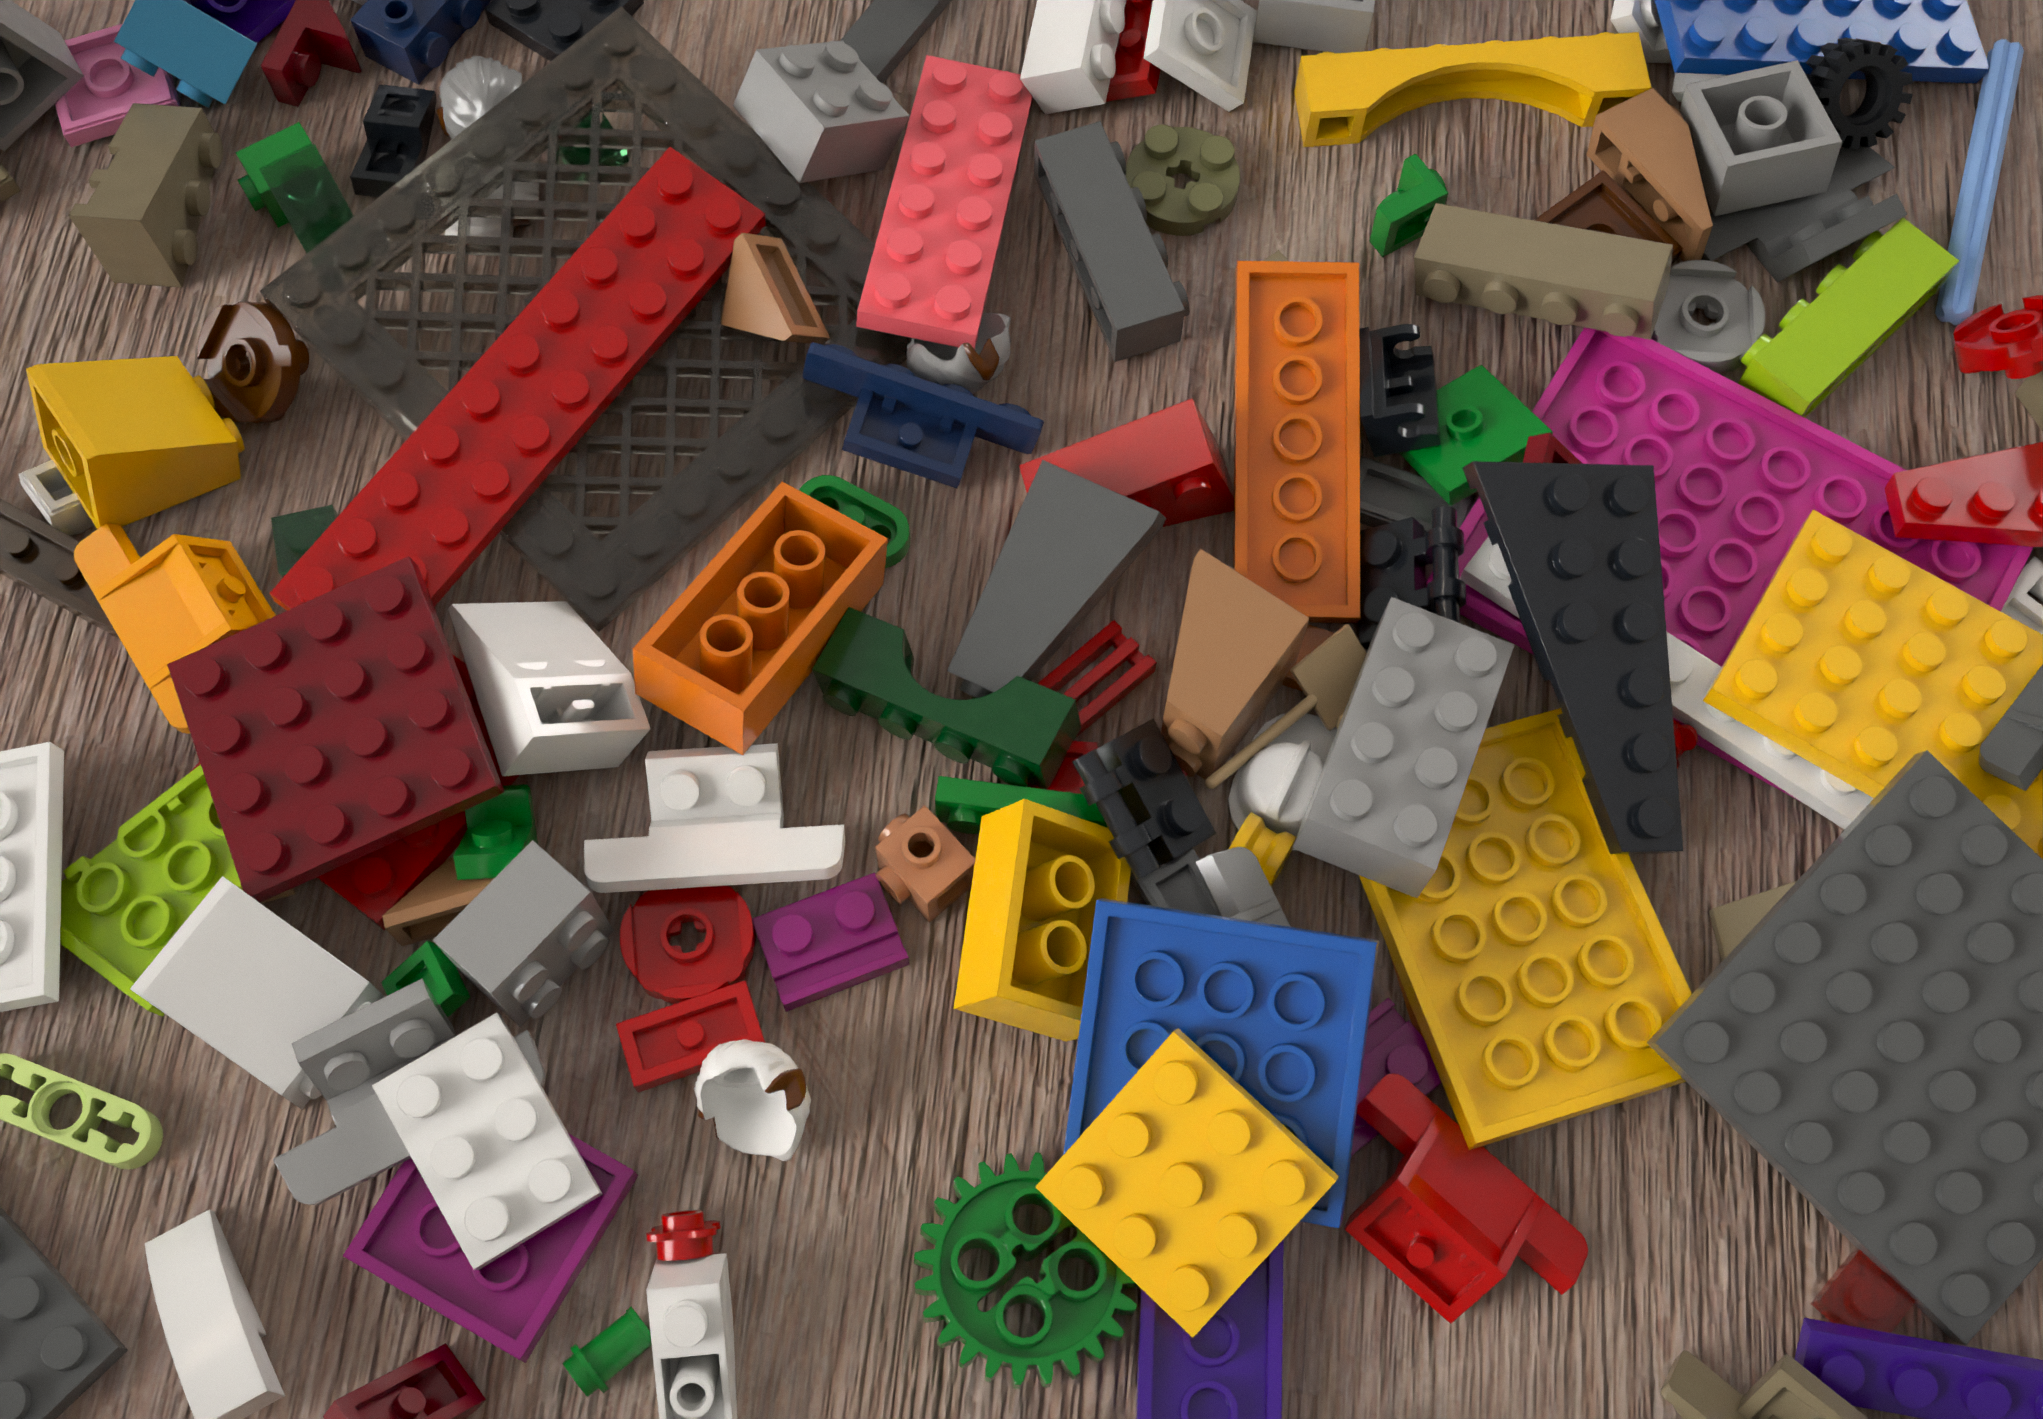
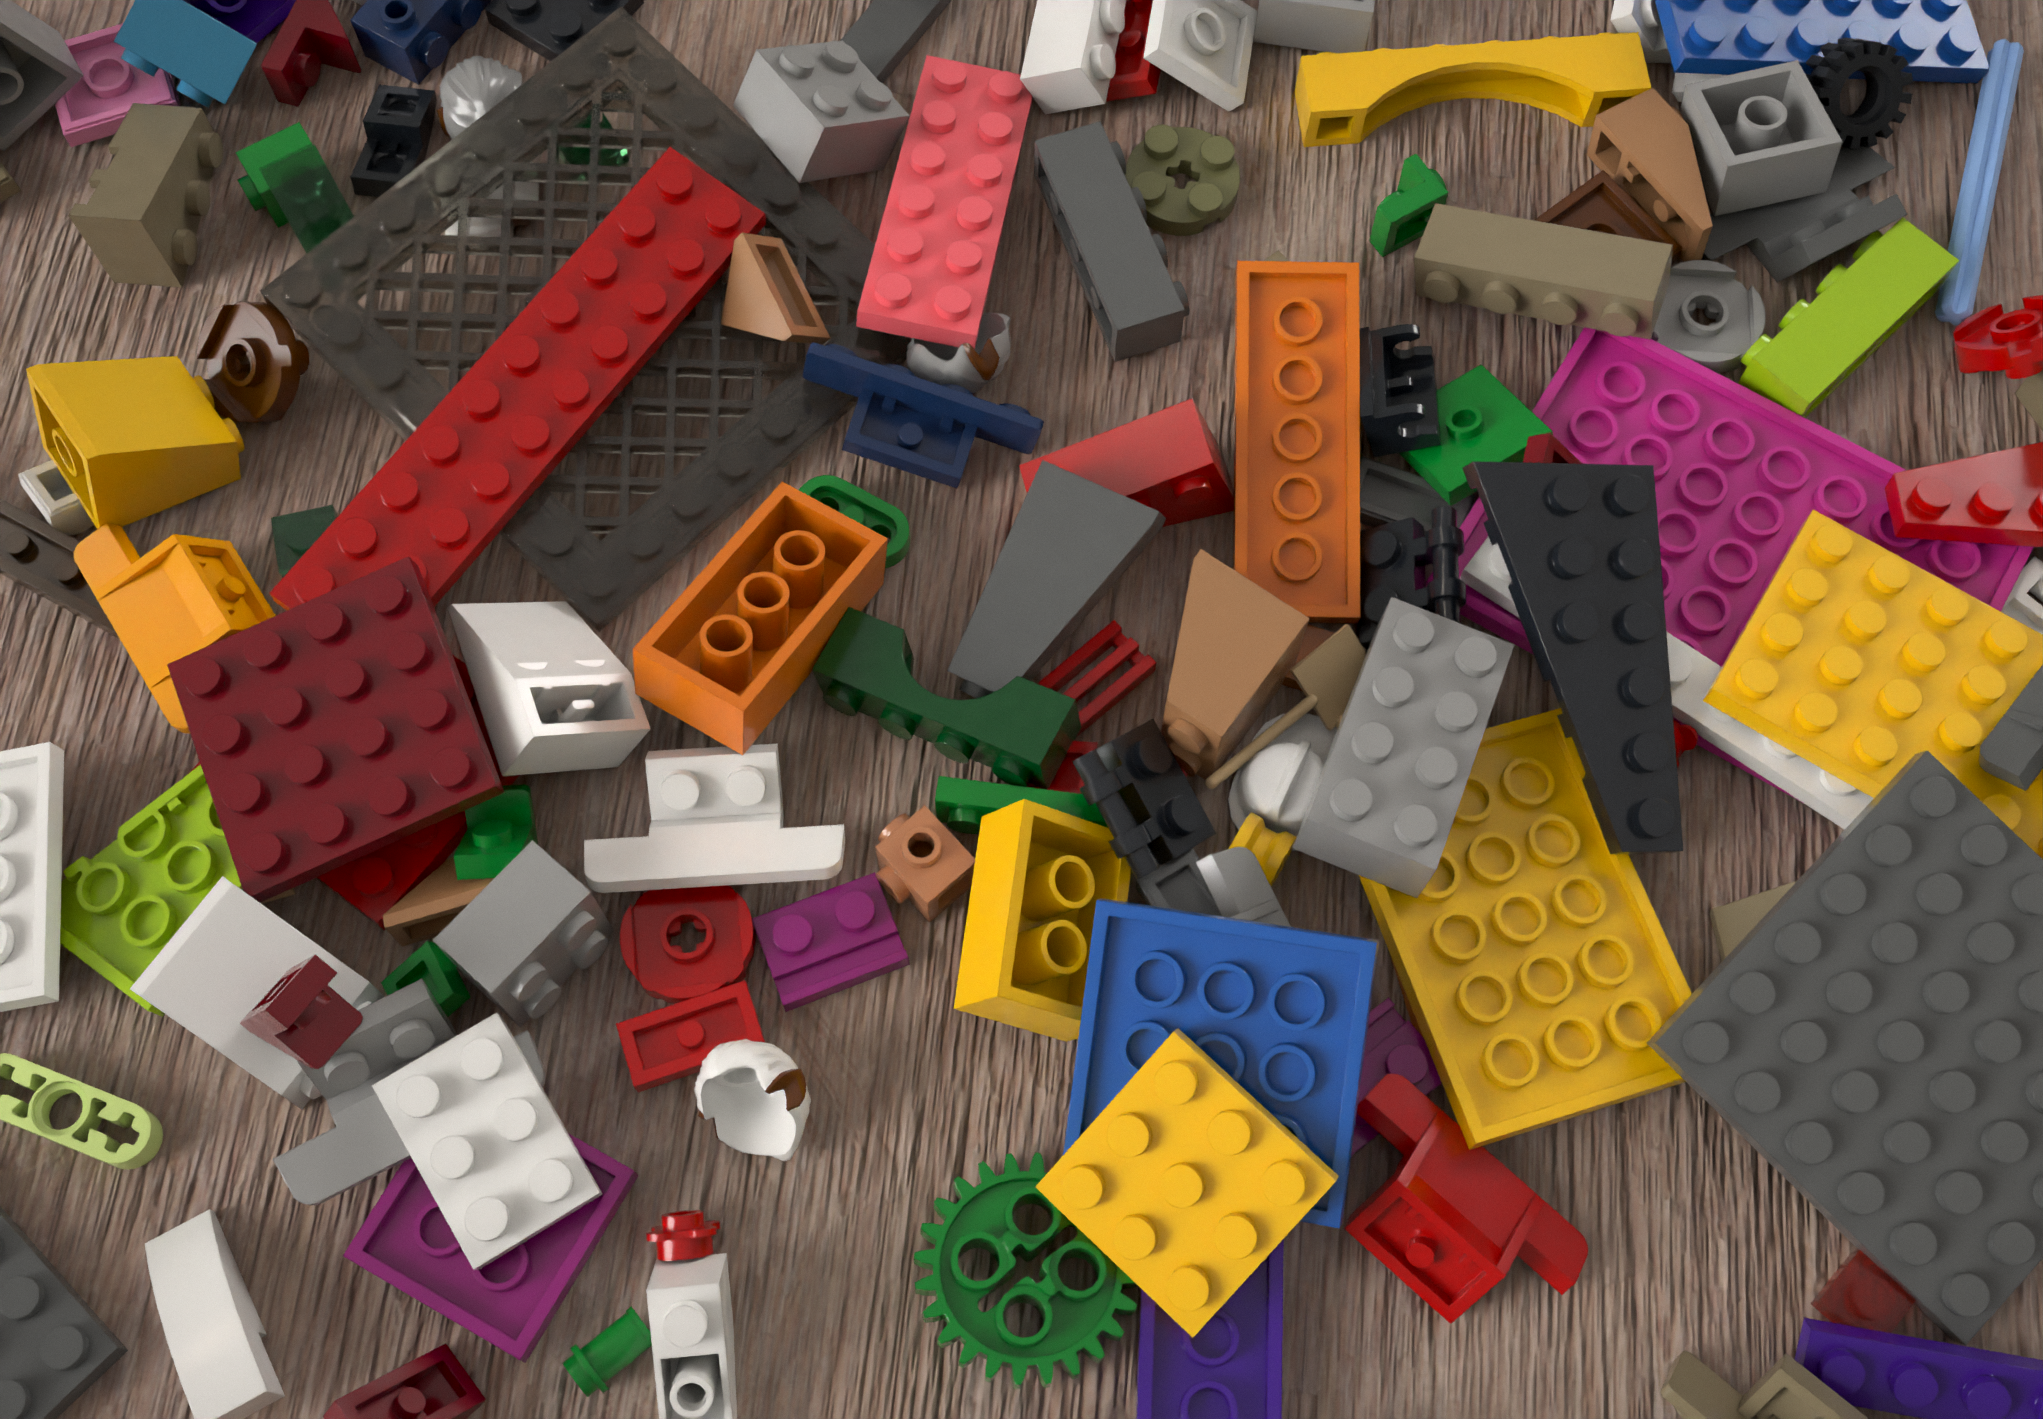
(304, 1014): none -> dark red slope

